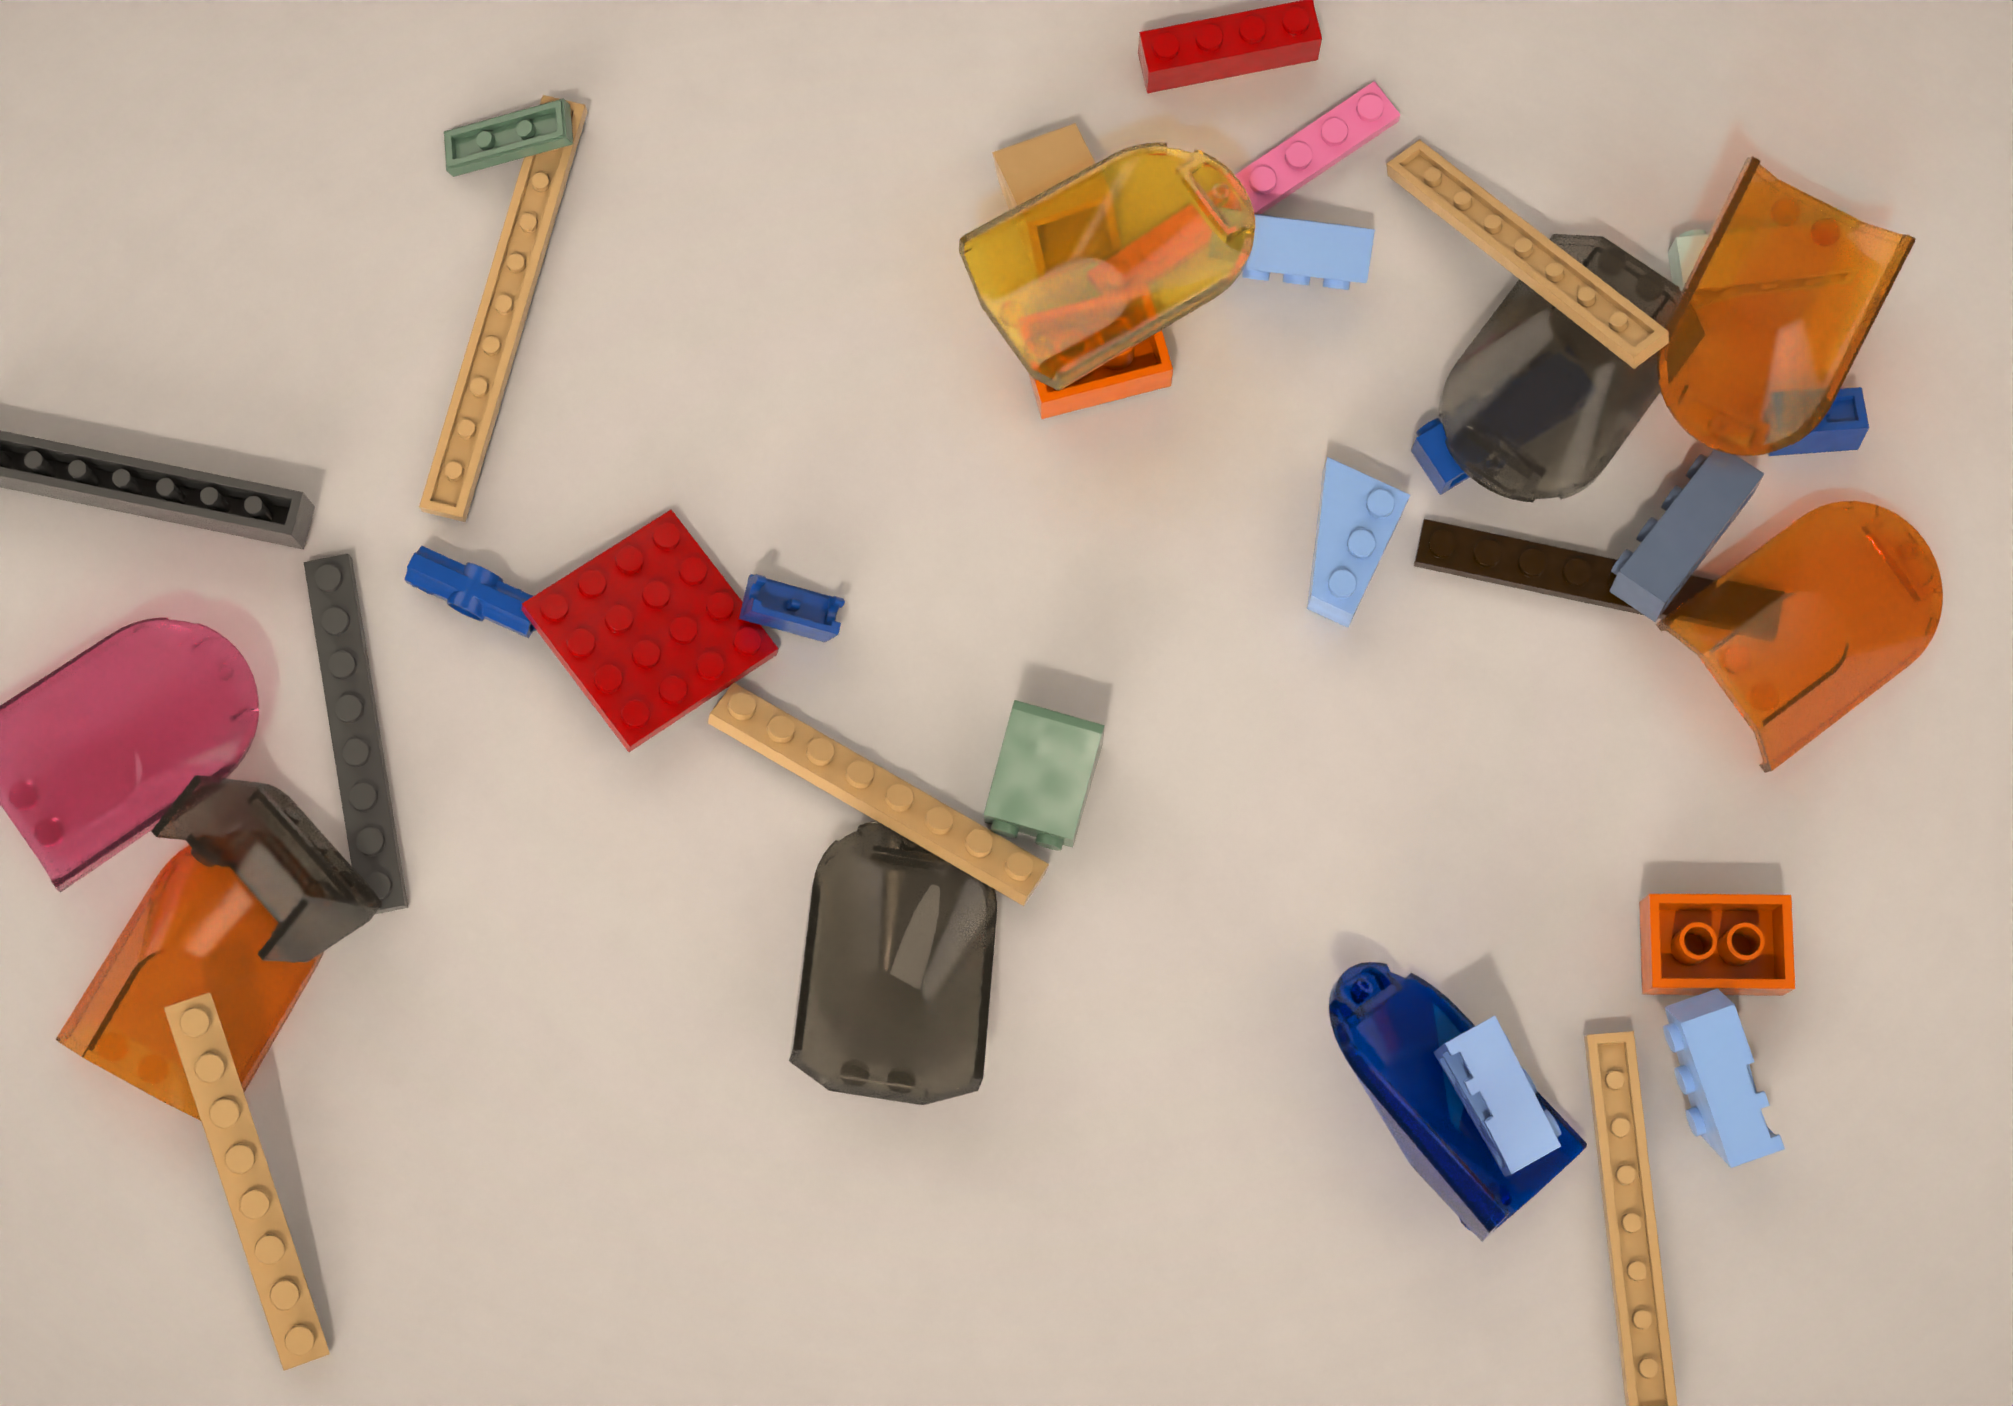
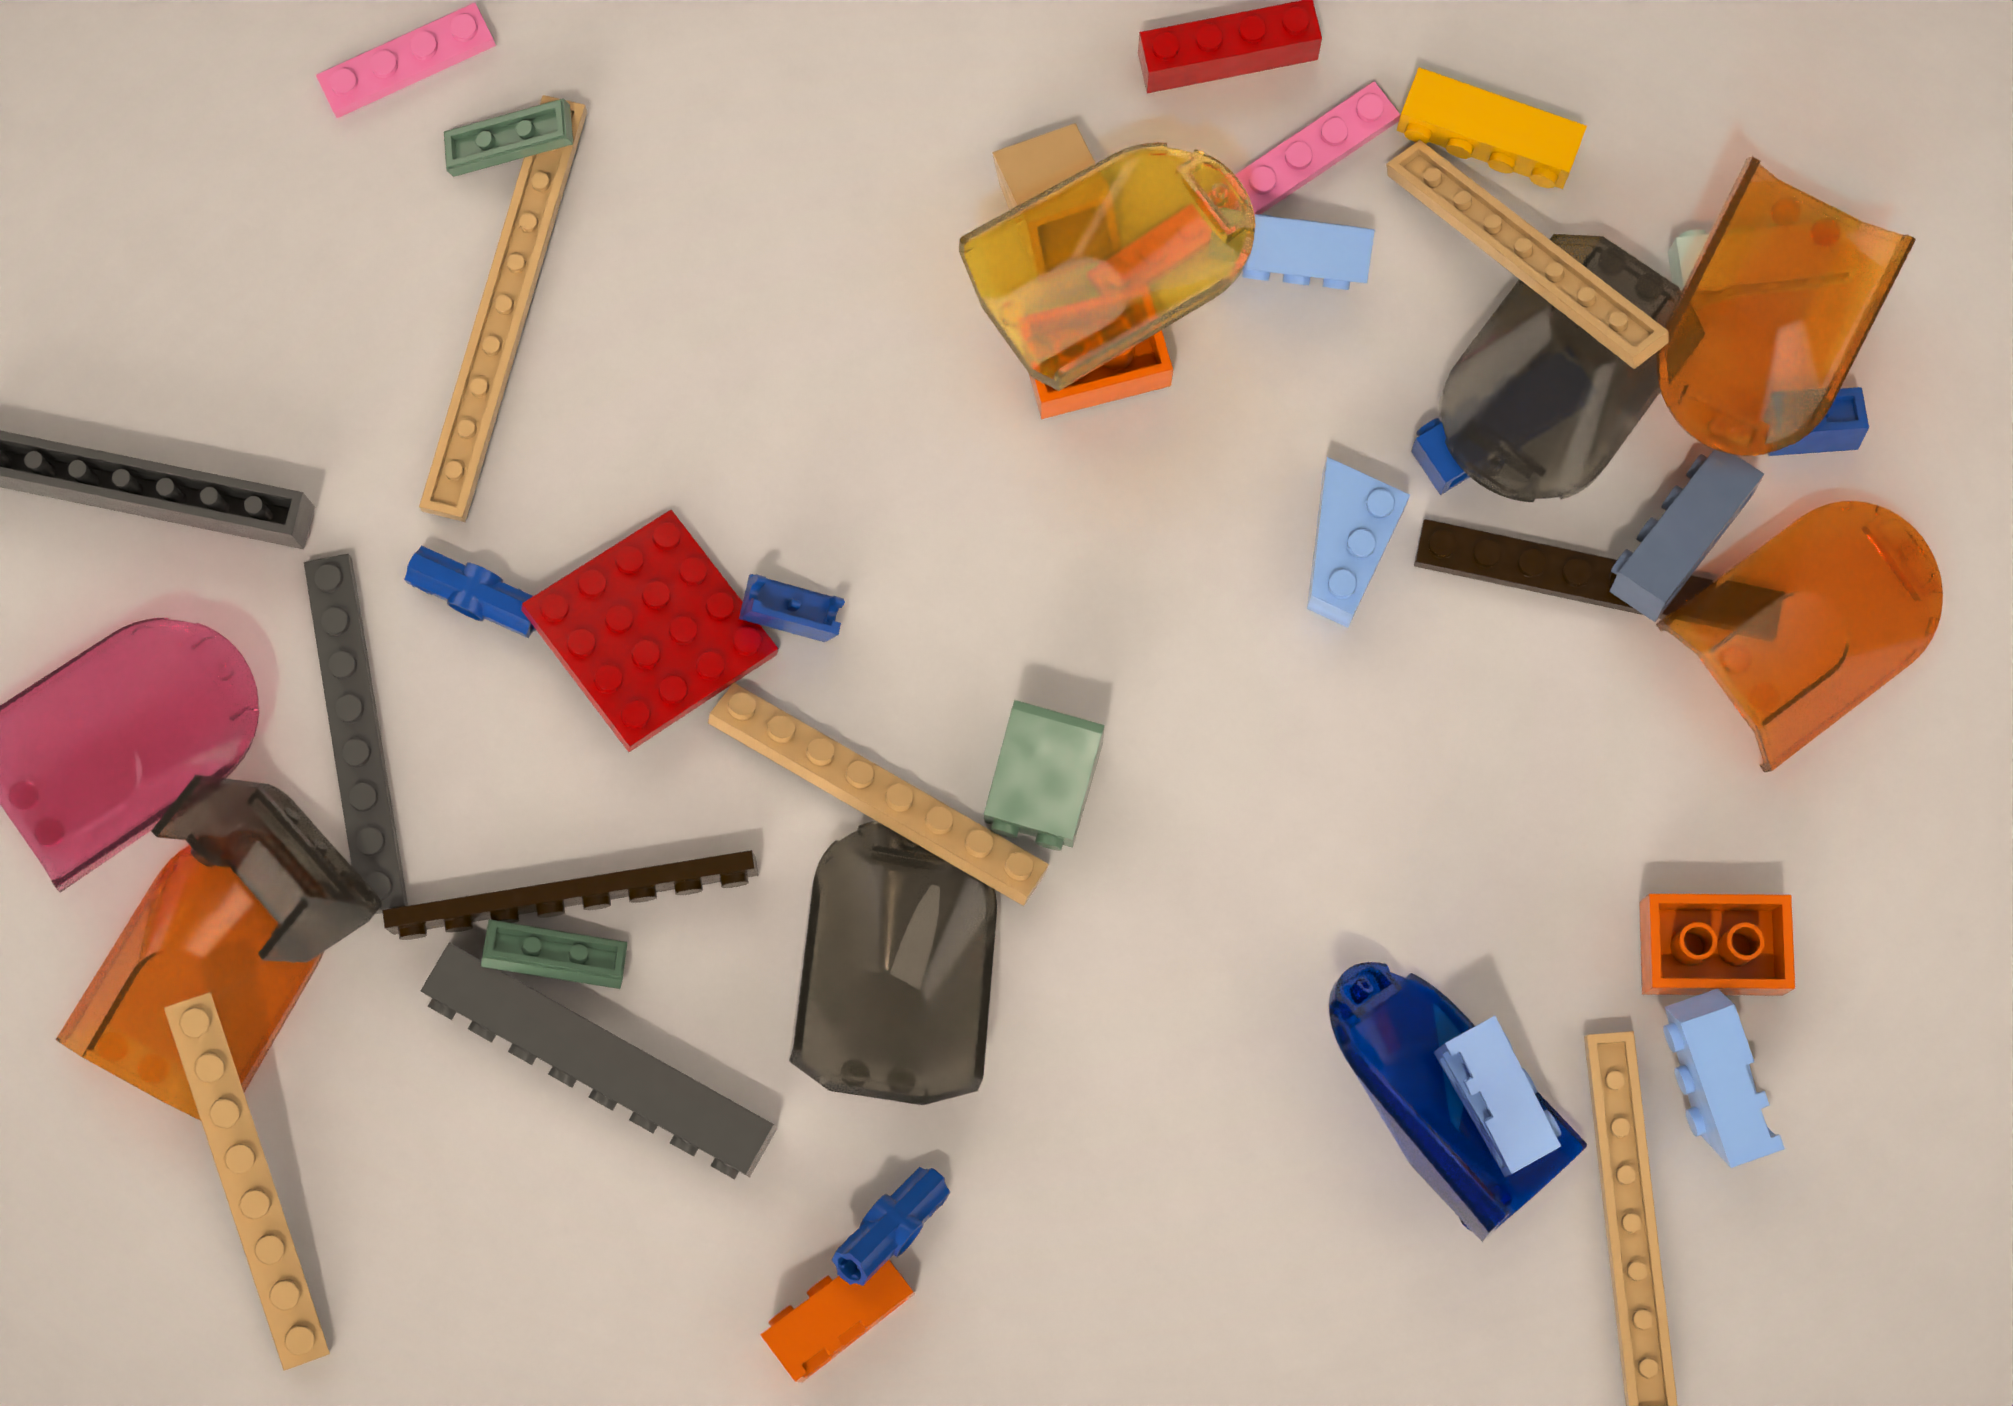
(405, 60): none -> bright pink plate
(552, 898): none -> dark brown plate
(554, 954): none -> sand green tile
(599, 1060): none -> dark grey brick
(833, 1319): none -> orange wedge
(890, 1226): none -> blue piece
(1490, 129): none -> yellow brick

